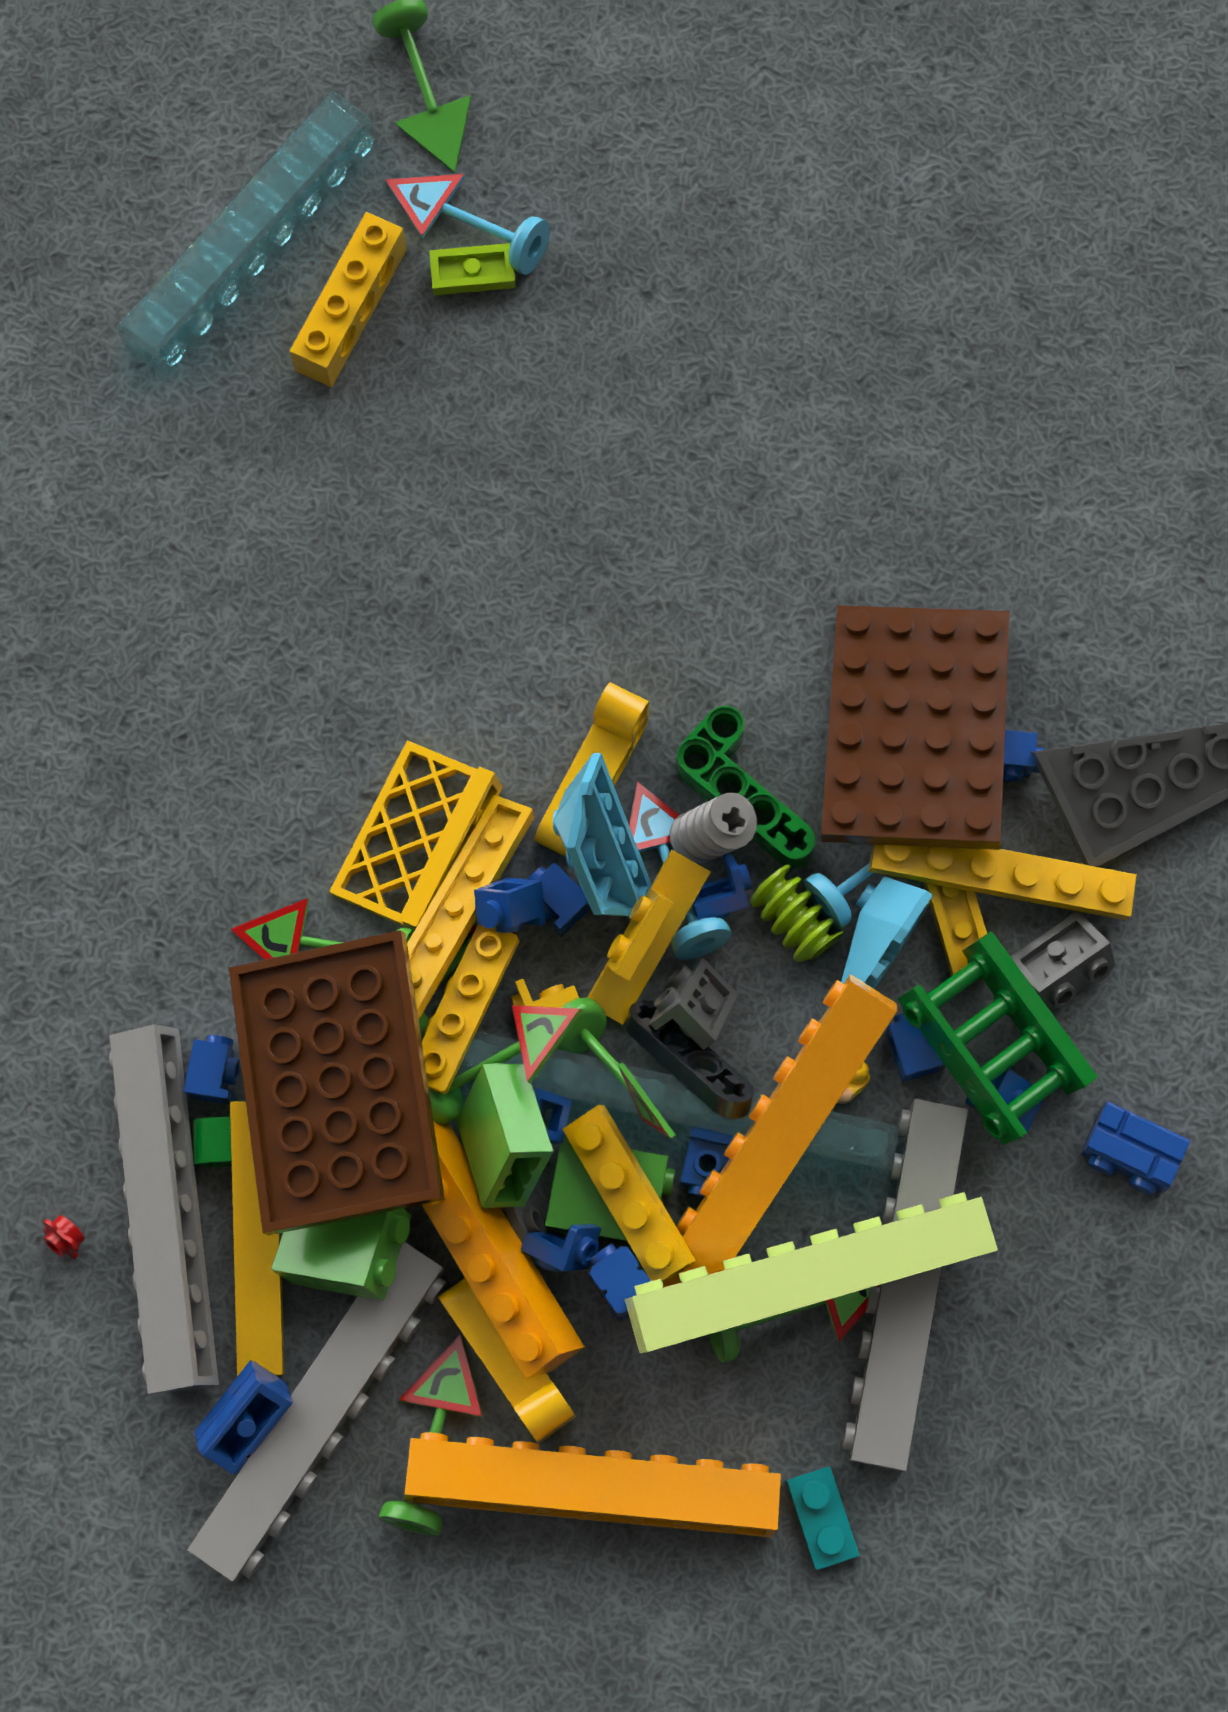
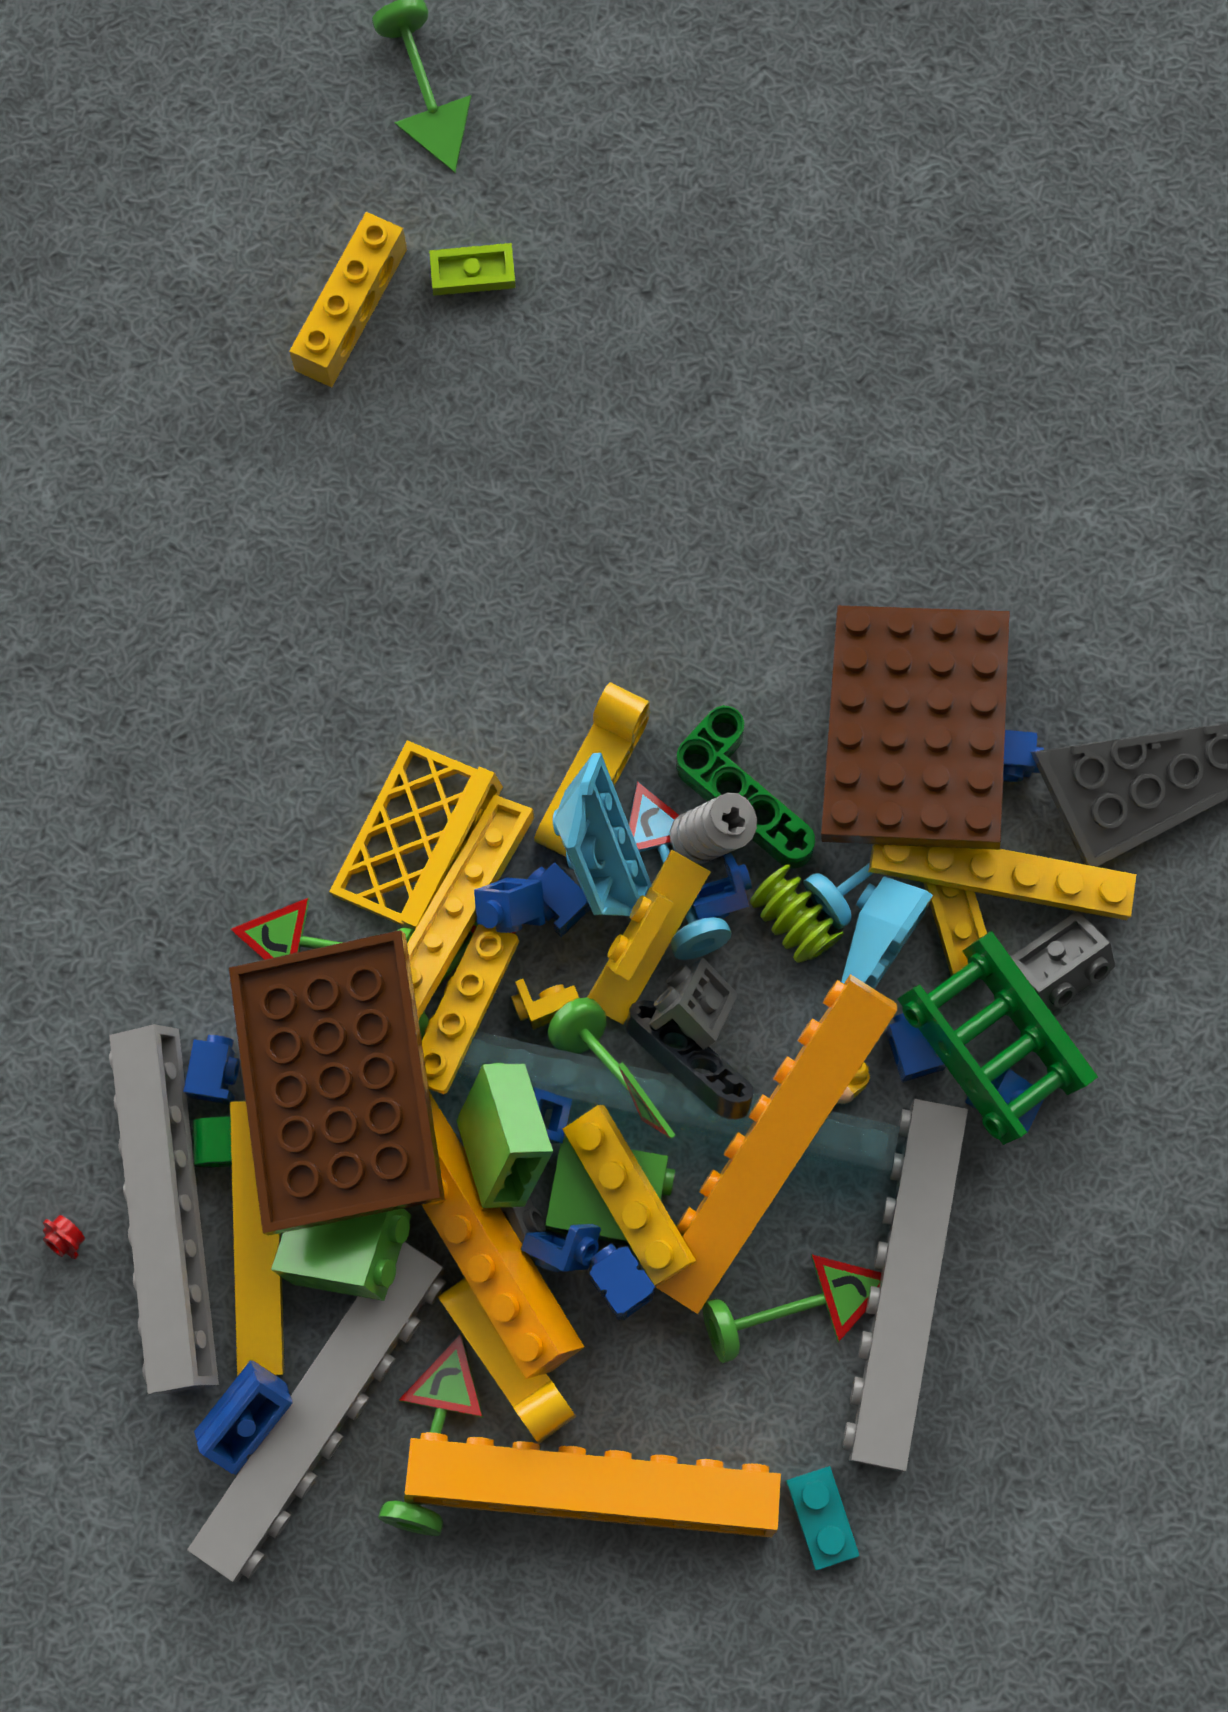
(247, 232): clear light blue brick -> none
(428, 196): medium azure piece -> none
(538, 1034): bright green piece -> none
(701, 1145): blue brick -> none
(809, 1274): yellowish green brick -> none
(1134, 1148): blue brick -> none

